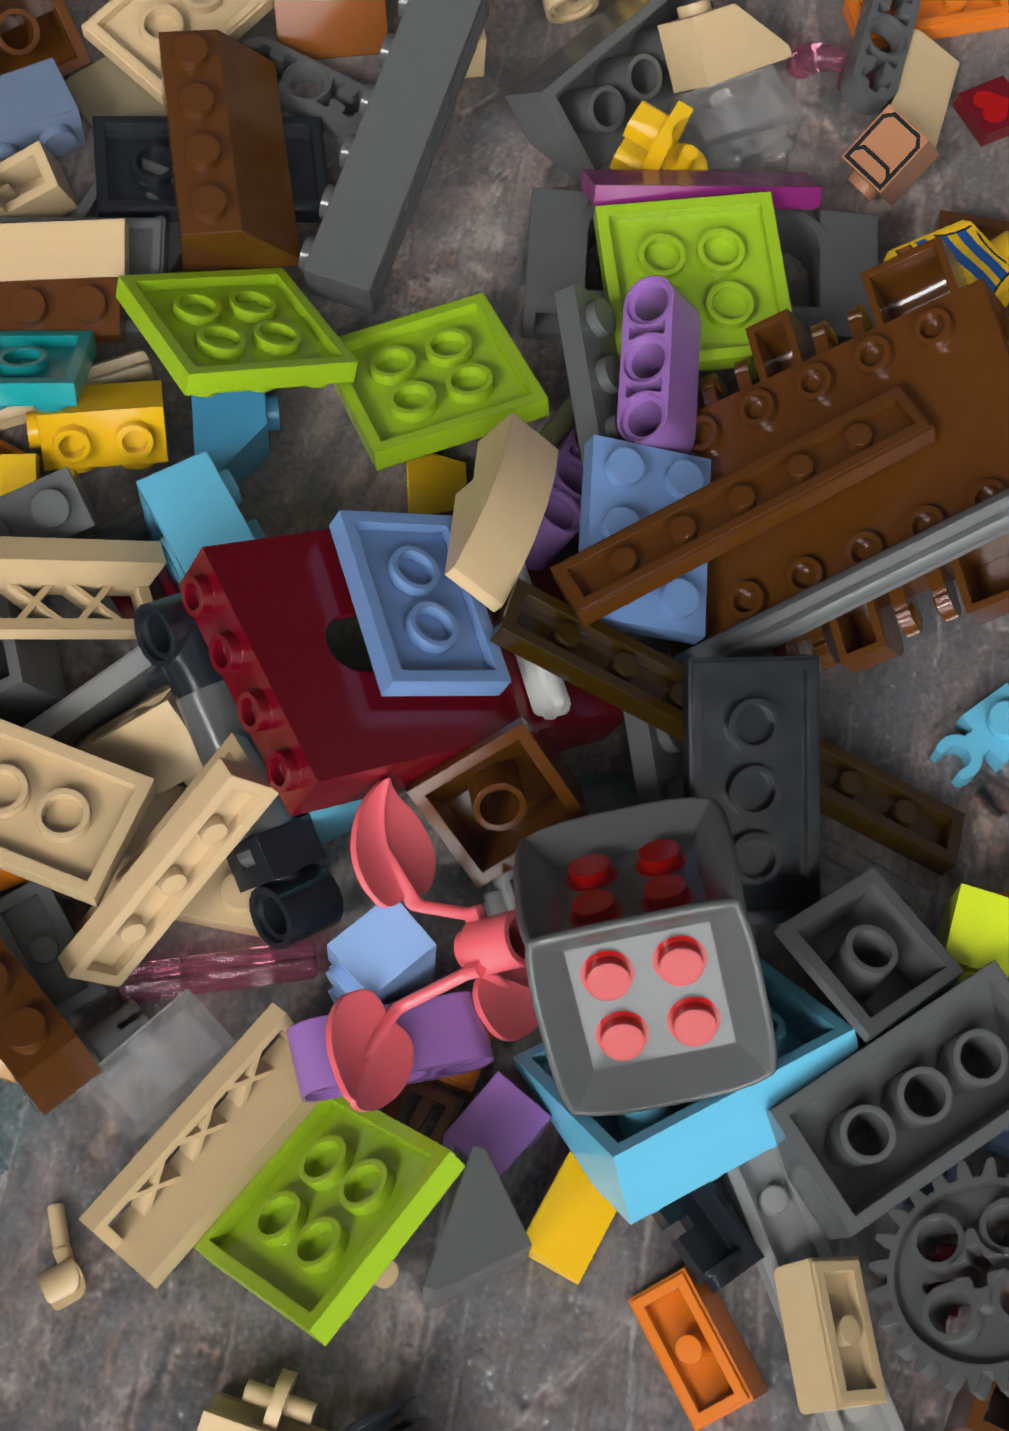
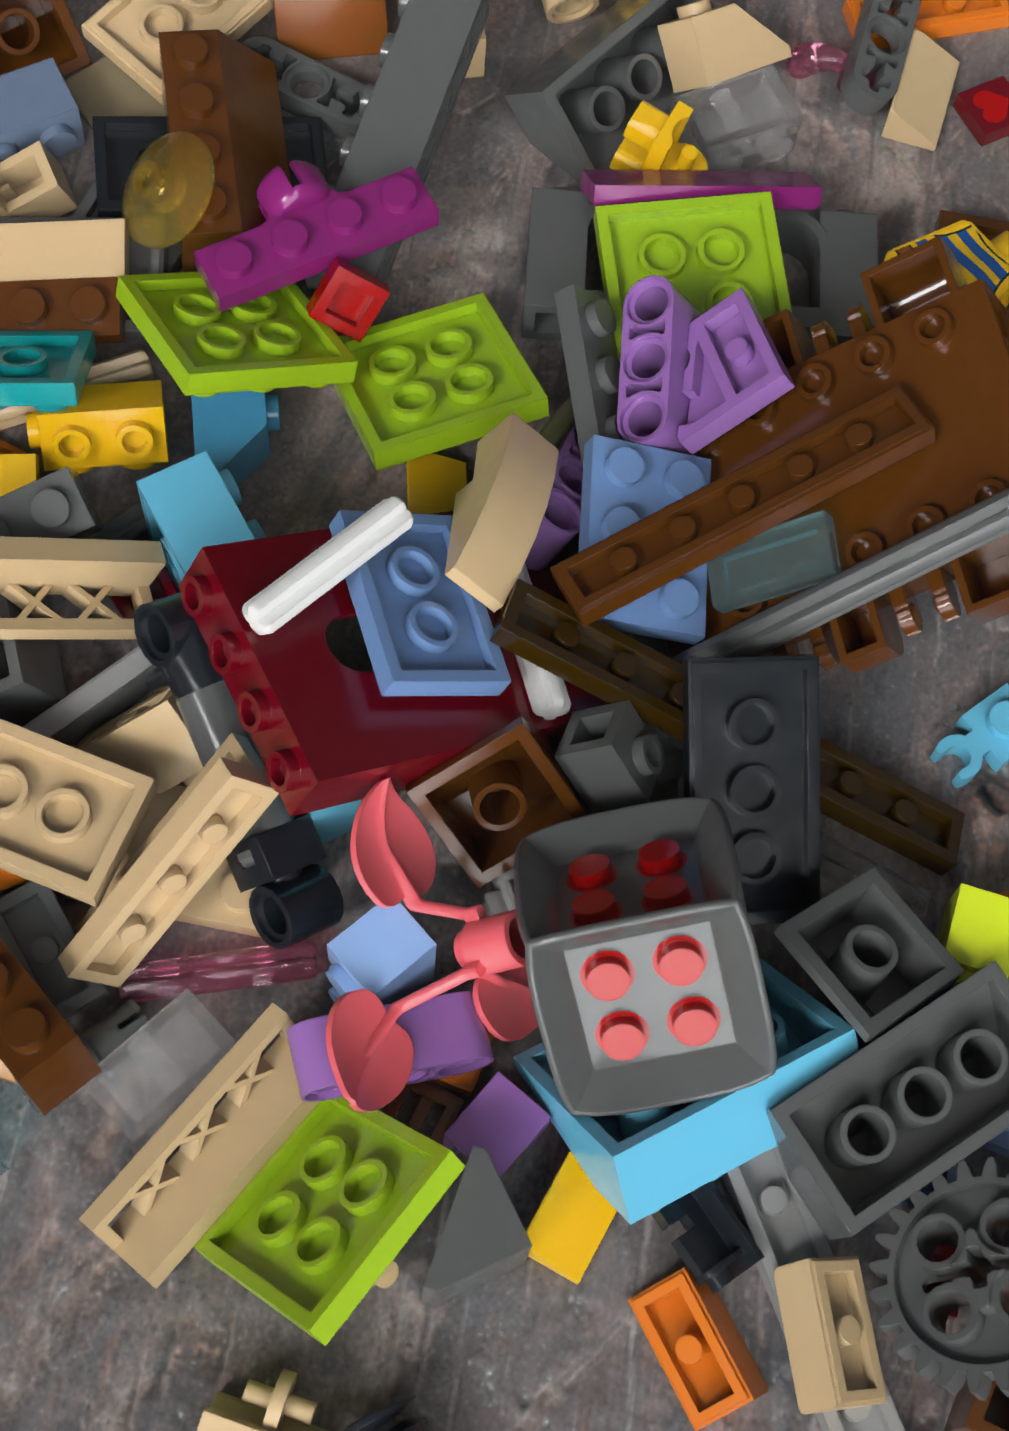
(64, 1281): tan hand -> none
(168, 190): none -> clear yellow dish
(310, 228): none -> magenta plate
(327, 566): none -> white axle
(348, 299): none -> red plate
(610, 756): none -> dark grey brick
(729, 370): none -> medium lavender wing
(775, 563): none -> clear light blue tile
(888, 157): nougat brick -> none

